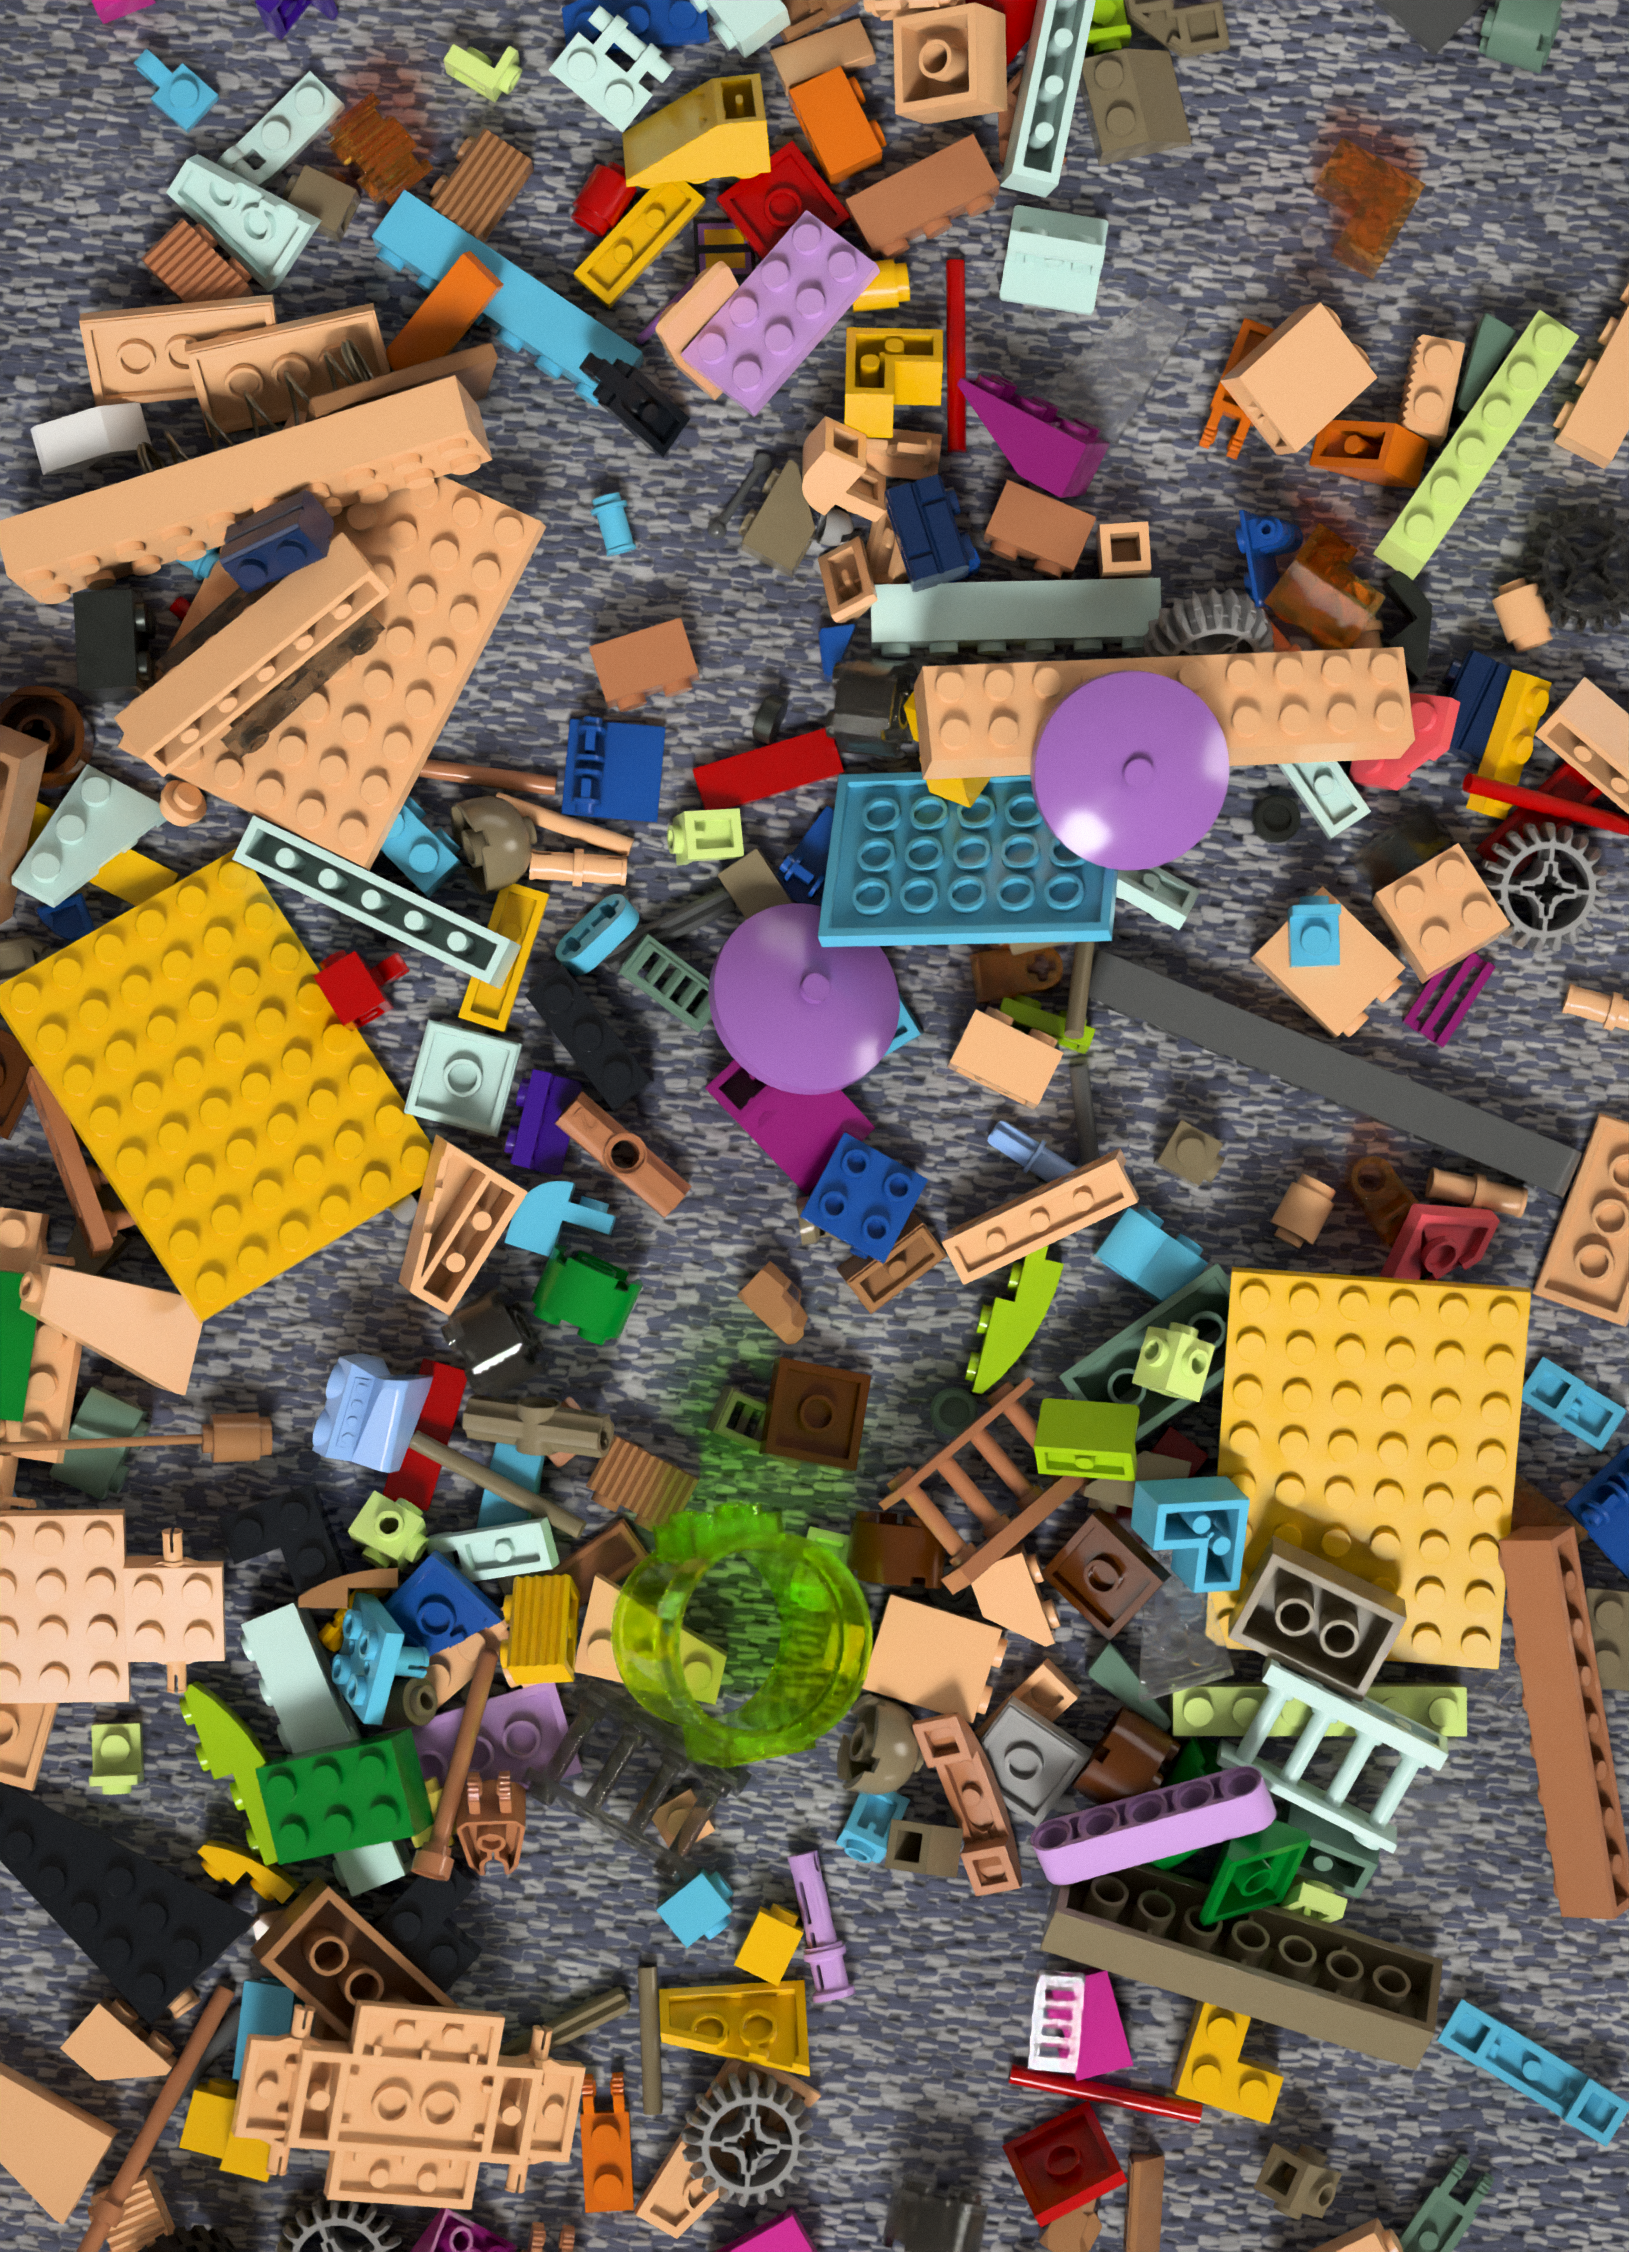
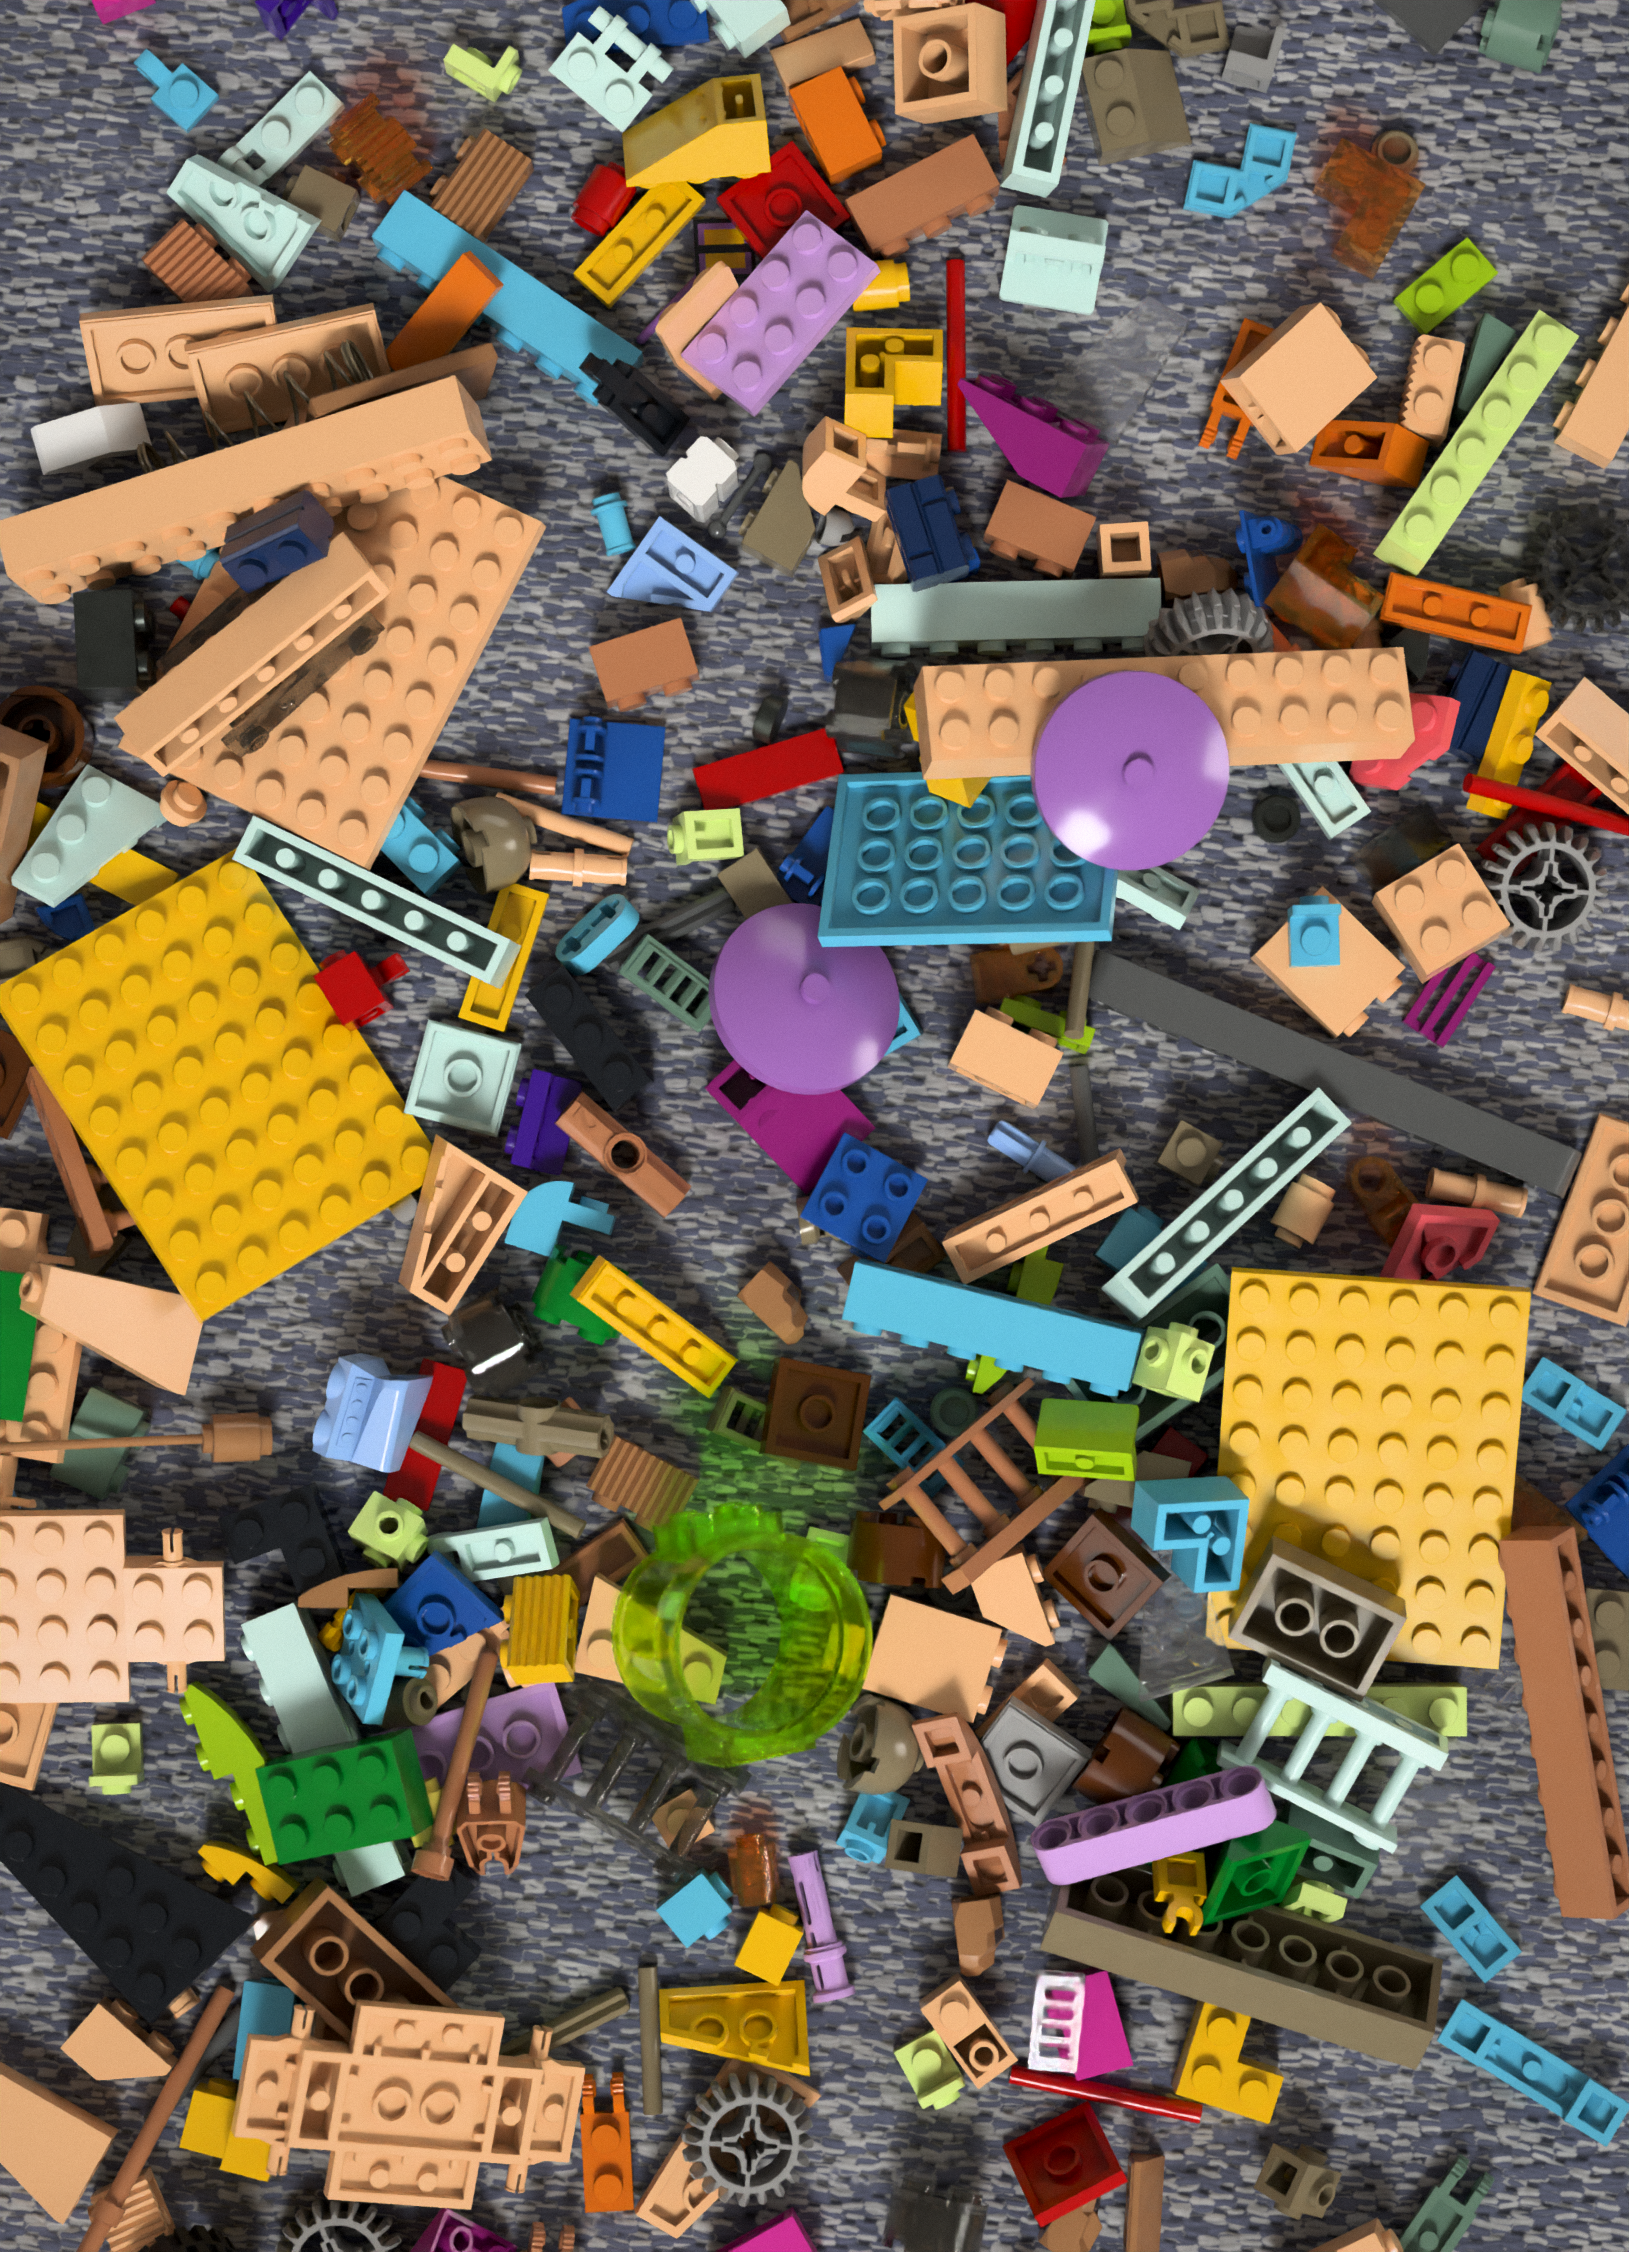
(653, 1326): none -> yellow tile
(673, 571): none -> light blue wing
(704, 477): none -> white brick
(754, 1870): none -> clear orange brick
(884, 1419): none -> dark azure slope
(930, 2070): none -> yellowish green bracket
(967, 2030): none -> light nougat slope
(977, 1931): none -> medium nougat rock
(993, 1325): none -> medium azure brick
(1183, 1885): none -> yellow plate
(1192, 571): none -> medium nougat rock
(1226, 1206): none -> light aqua brick
(1229, 190): none -> medium azure tile
(1252, 57): none -> light grey panel
(1397, 149): none -> dark tan plate
(1445, 287): none -> lime plate
(1455, 613): none -> orange tile
(1470, 1929): none -> medium azure slope

